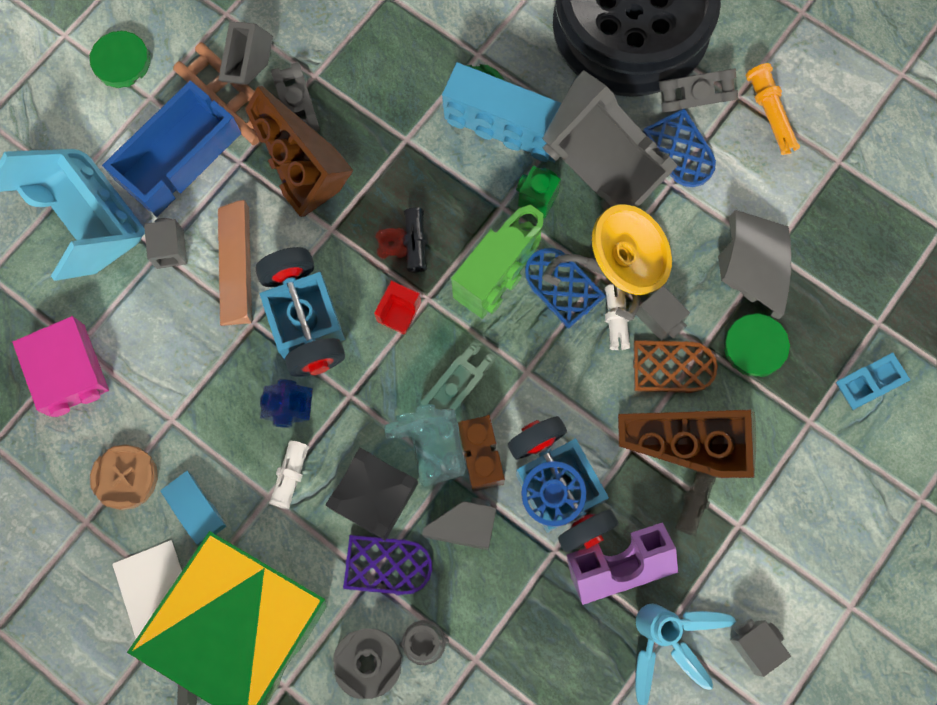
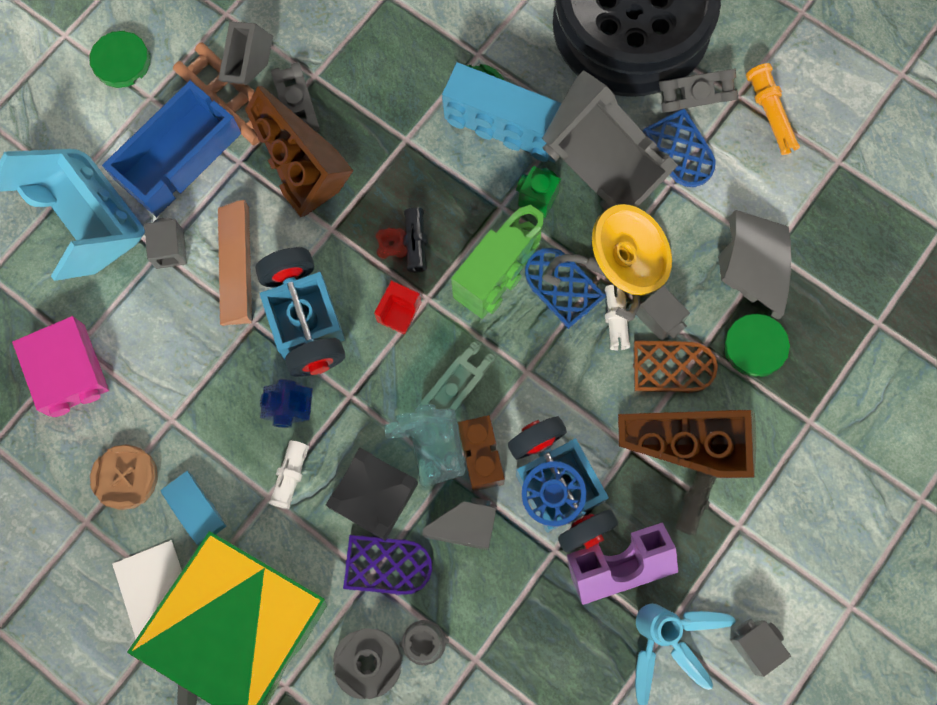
(872, 381): dark azure slope -> none

